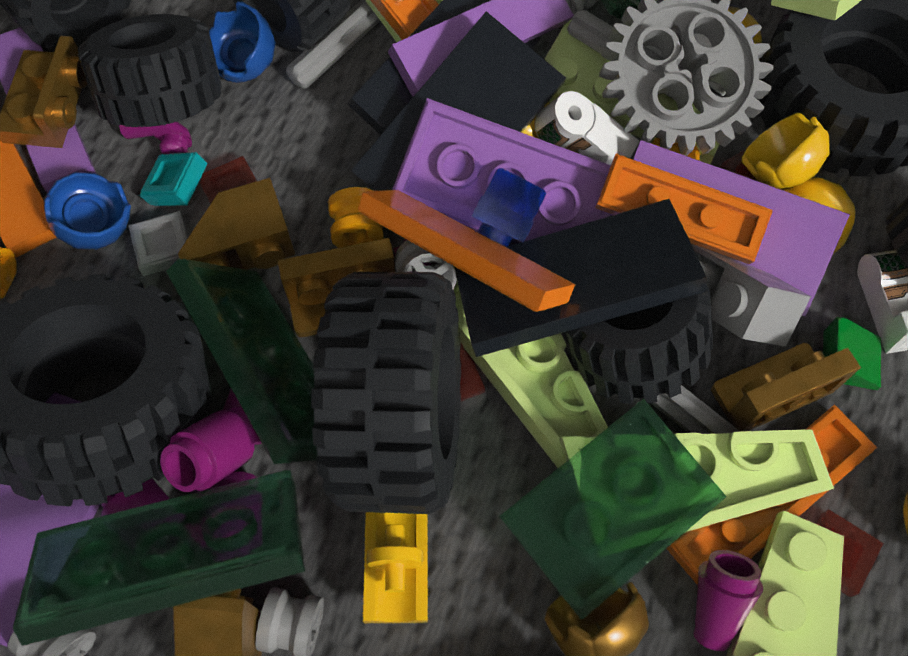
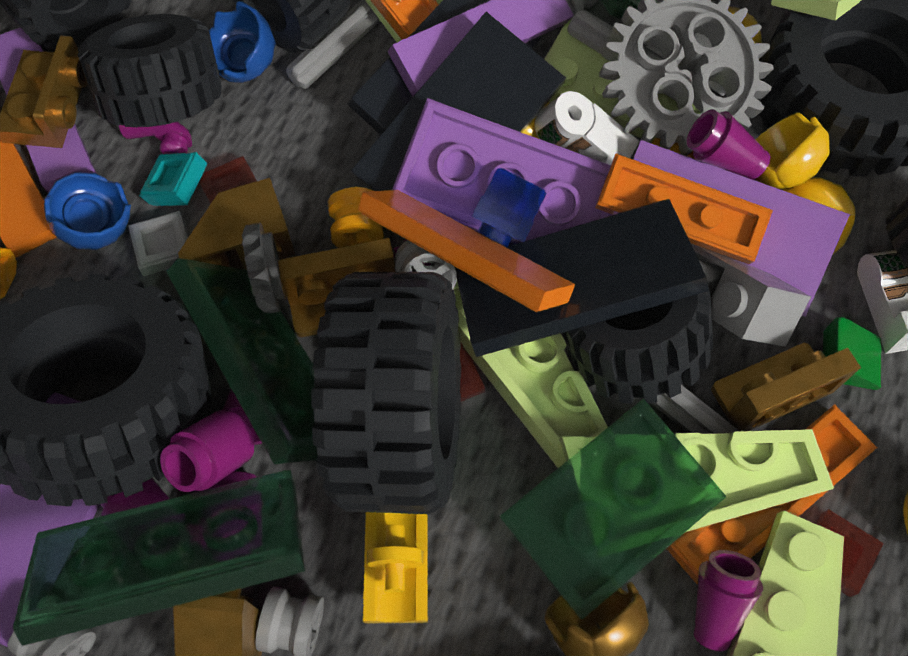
(263, 267): none -> dark grey gear
(727, 145): none -> magenta cone

